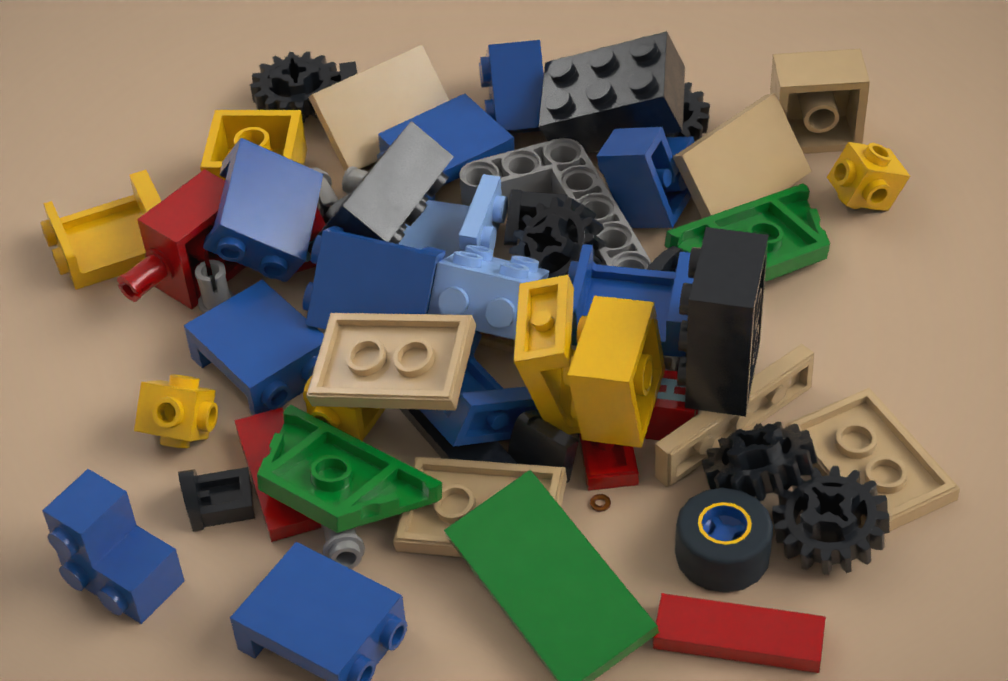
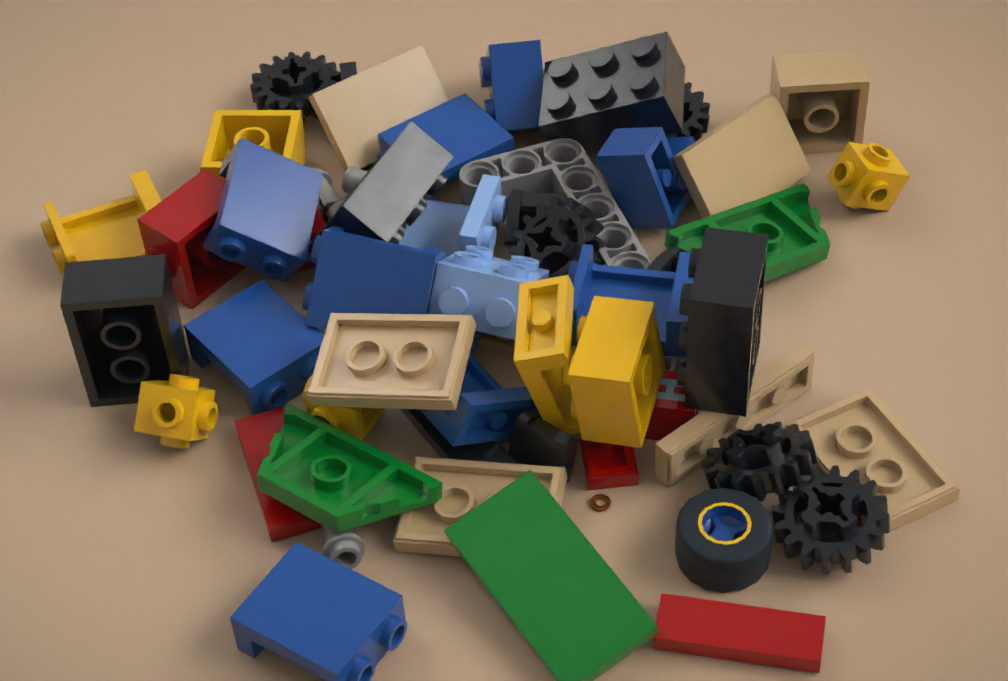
(107, 551): blue brick -> none
(123, 325): none -> black brick
(214, 287): light grey pin -> none
(217, 497): black tile -> none

